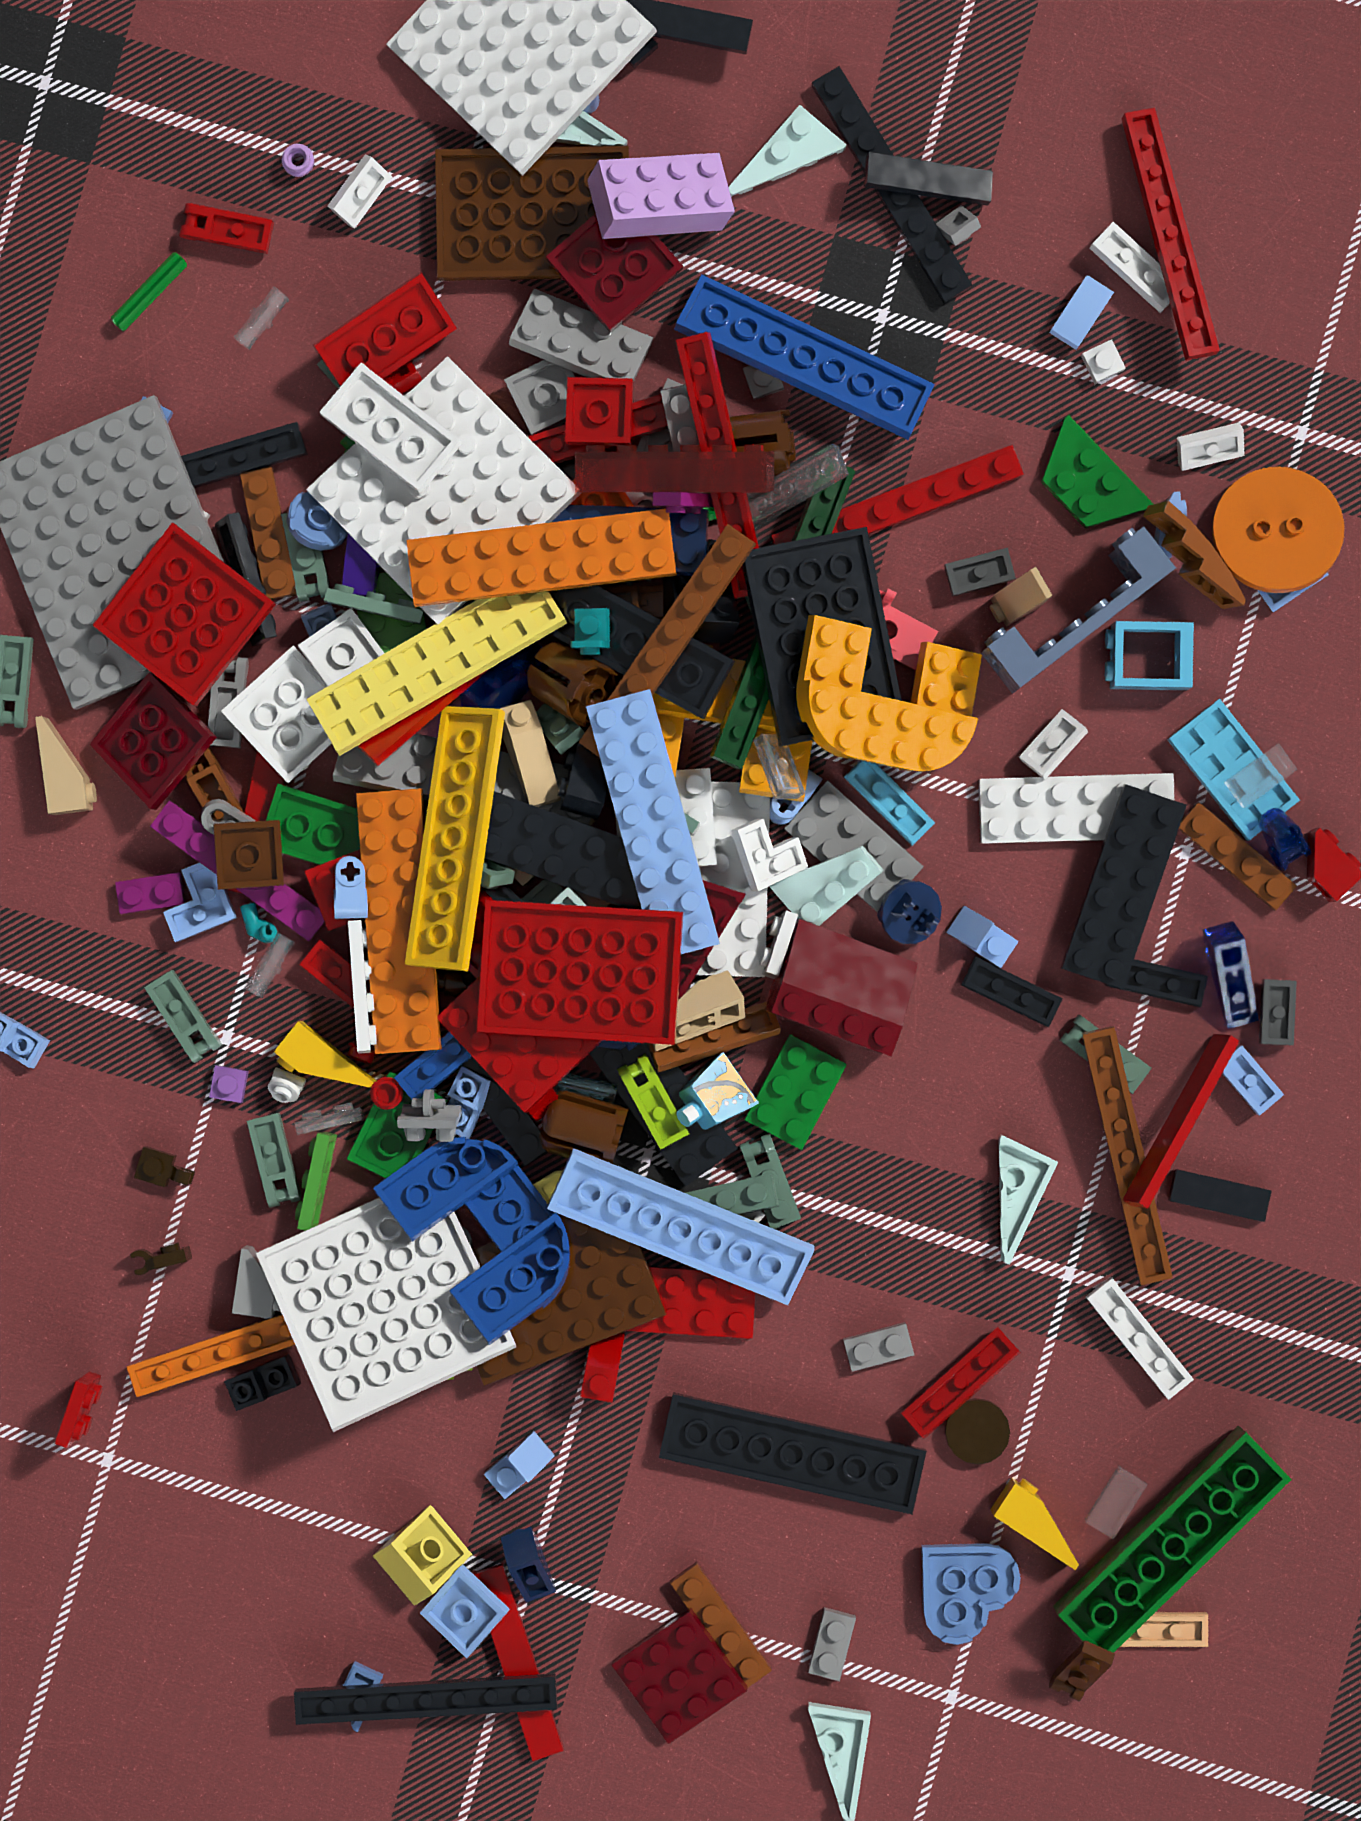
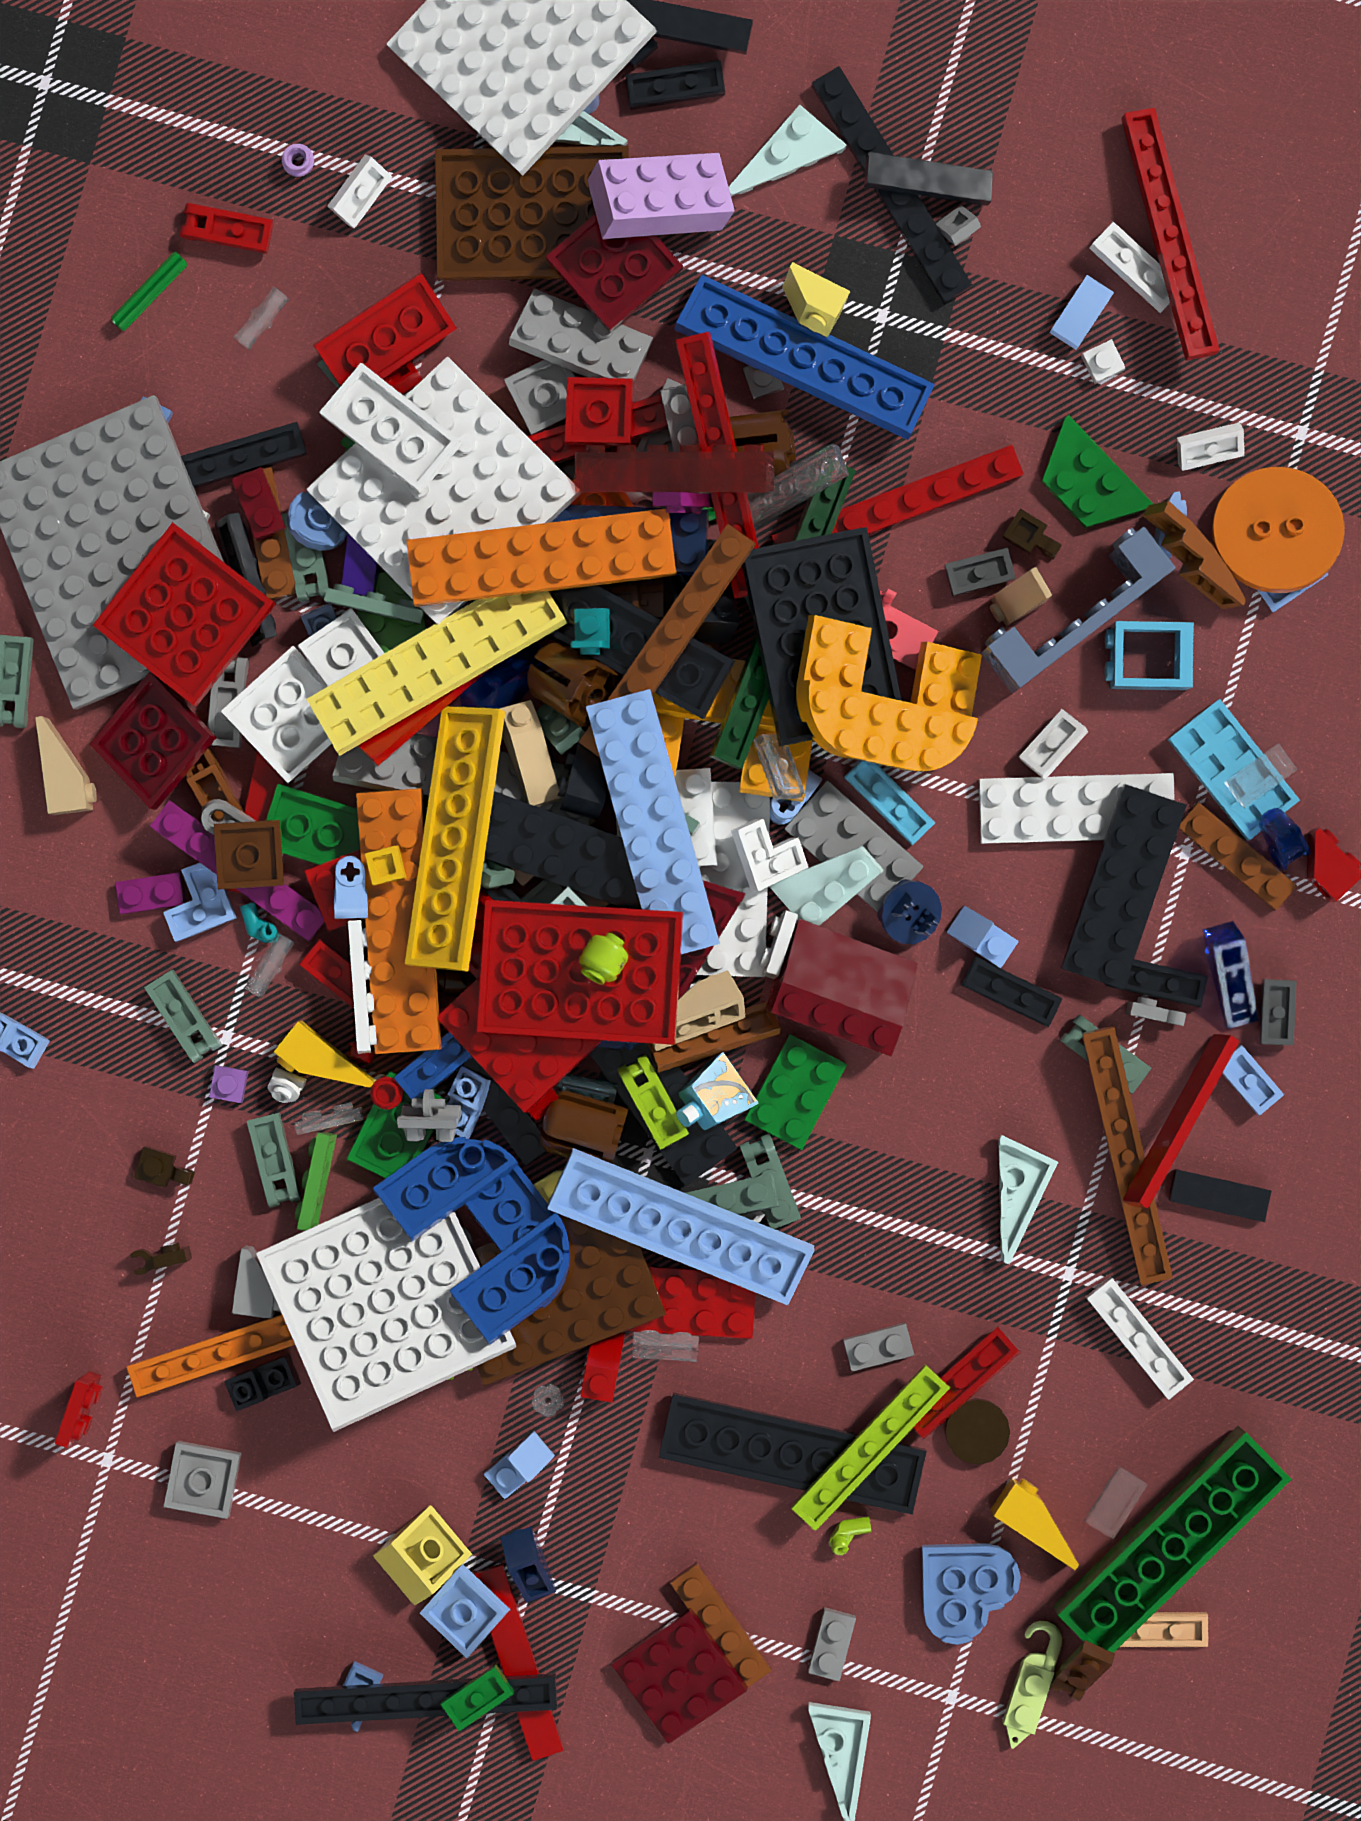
(202, 1479): none -> light grey plate
(259, 504): none -> dark red plate
(385, 865): none -> yellow plate
(477, 1697): none -> green plate
(544, 1408): none -> clear plate
(603, 958): none -> lime head
(675, 84): none -> black tile
(678, 1347): none -> clear plate
(814, 299): none -> light yellow slope
(845, 1532): none -> lime arm
(870, 1447): none -> lime plate
(1028, 532): none -> dark brown plate
(1032, 1685): none -> yellowish green plate
(1147, 1009): none -> light grey plate

